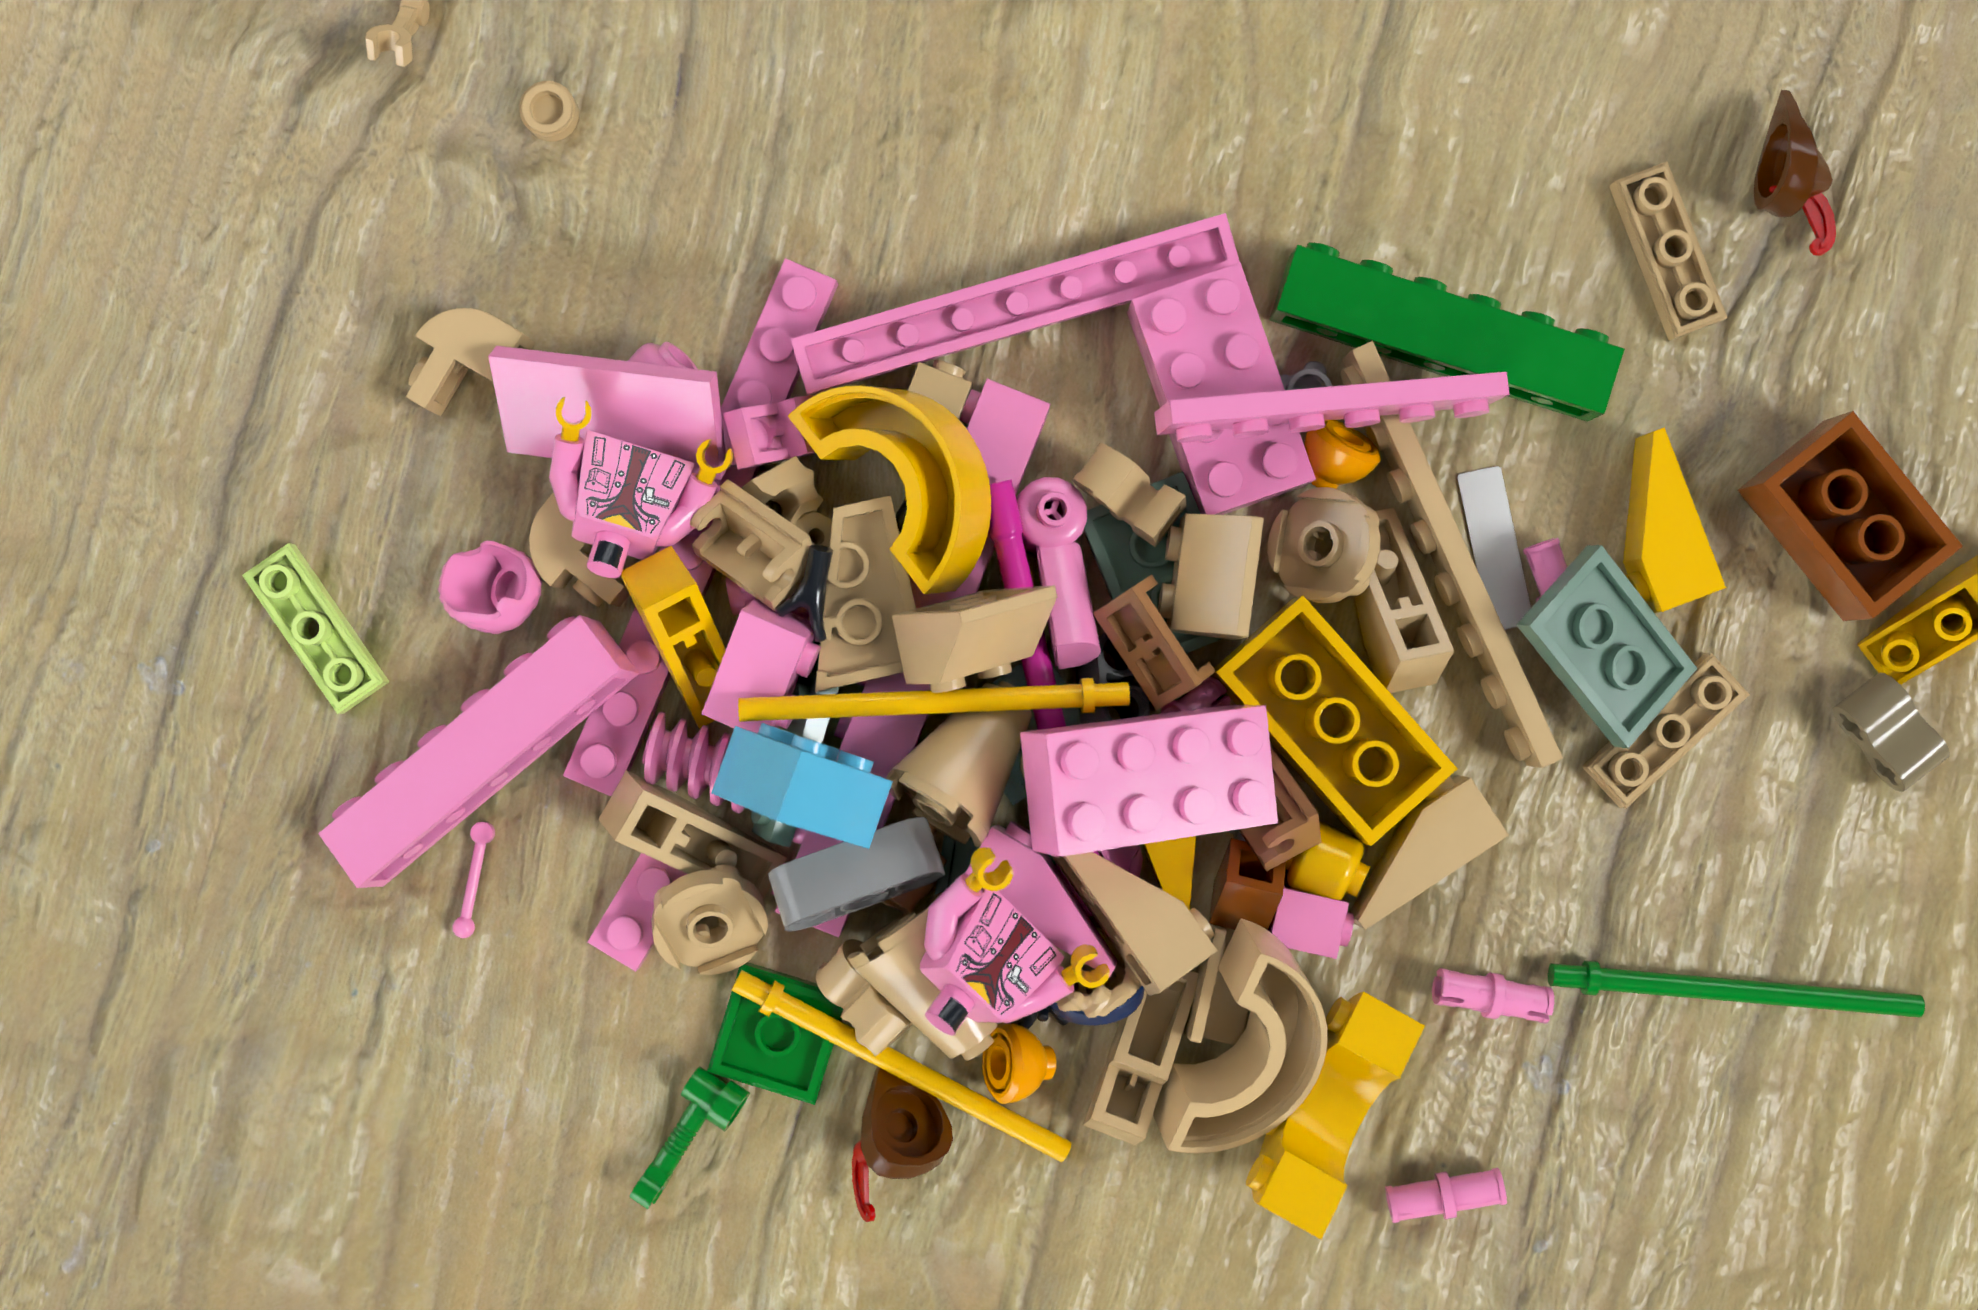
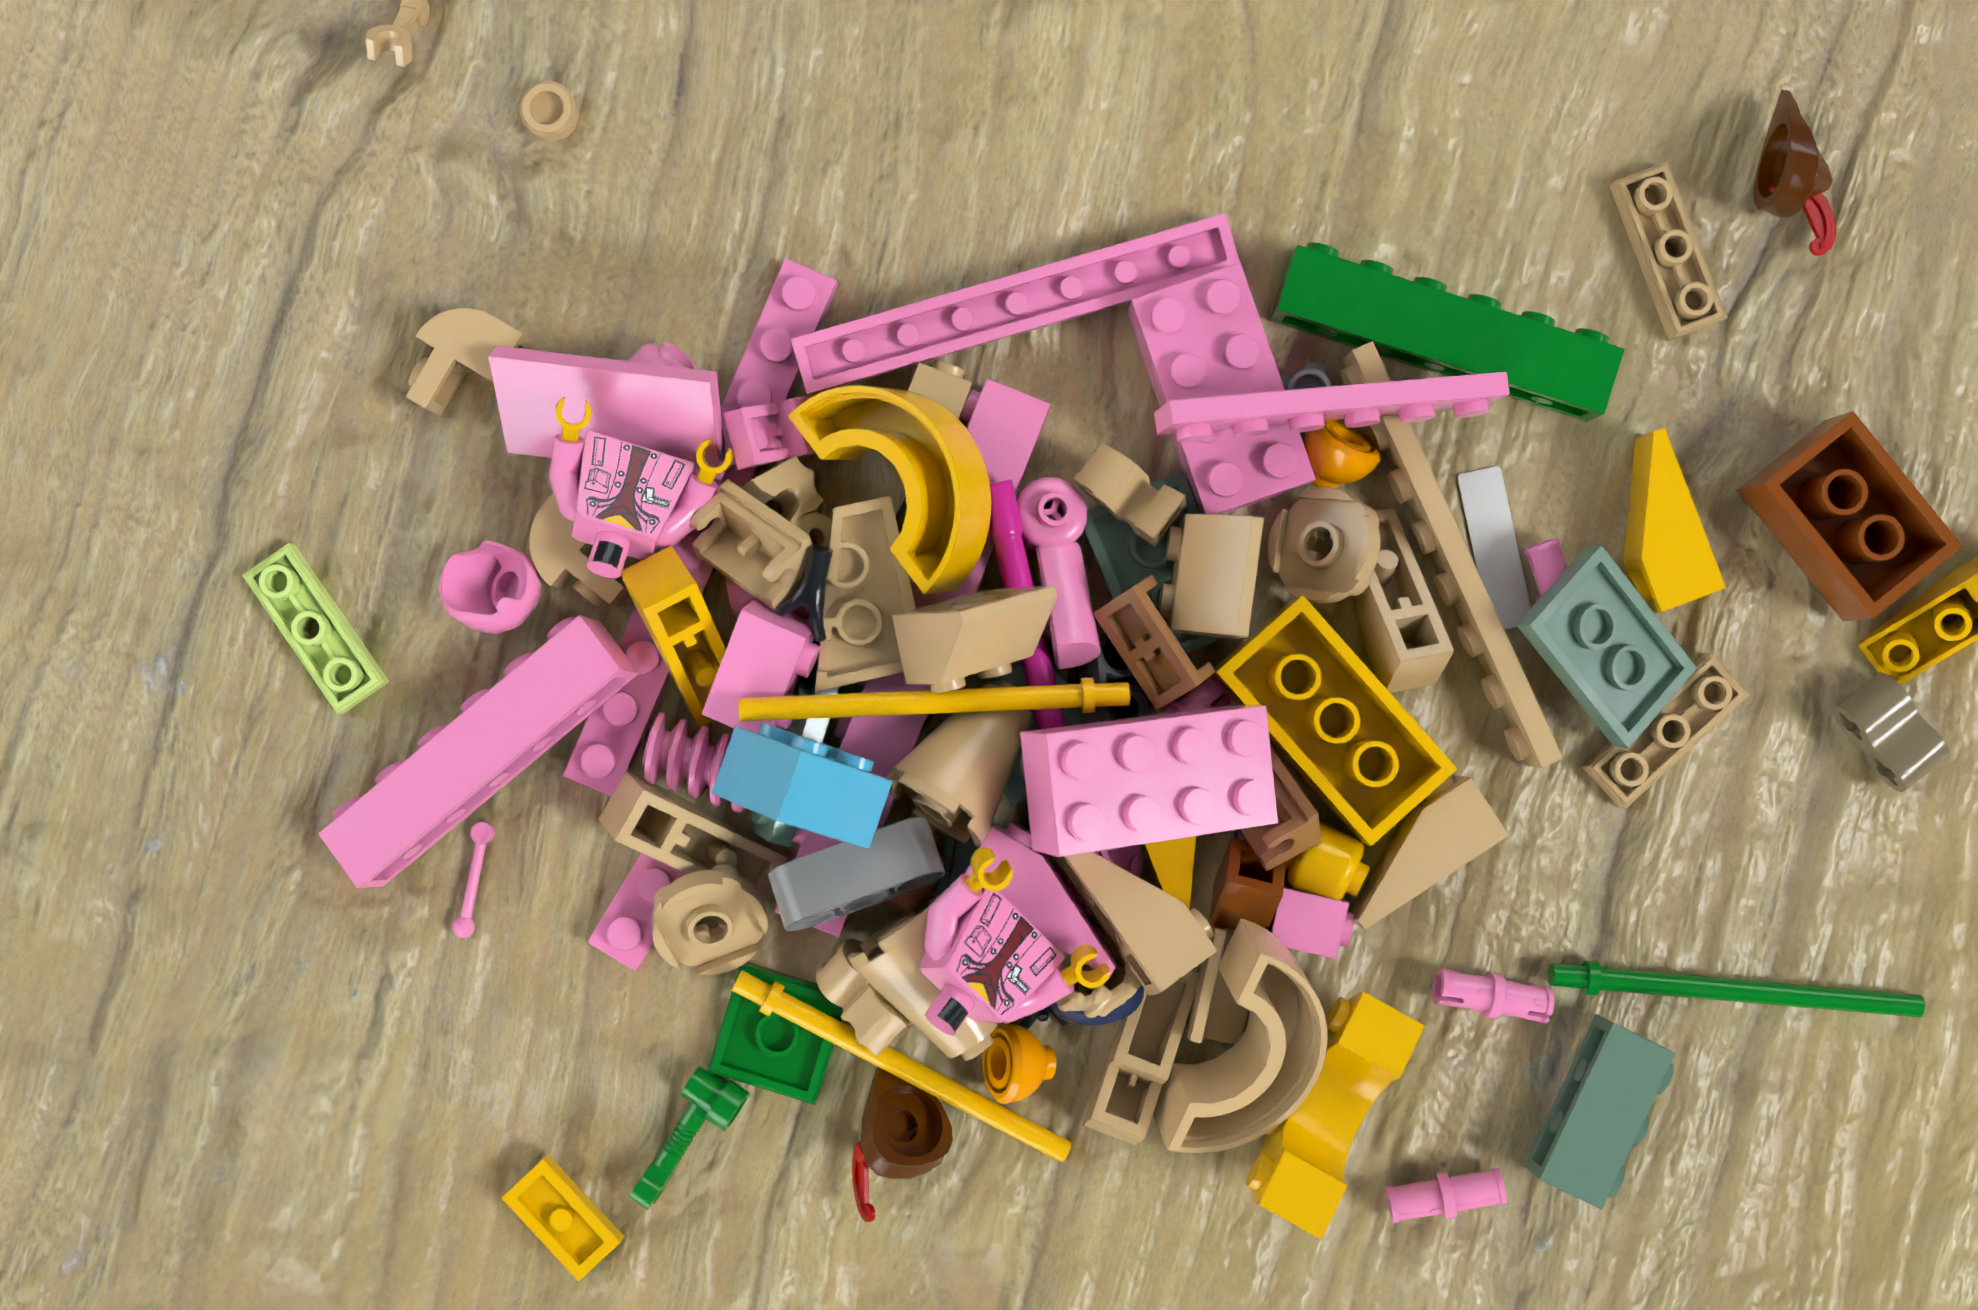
(563, 1217): none -> yellow plate
(1600, 1112): none -> sand green brick

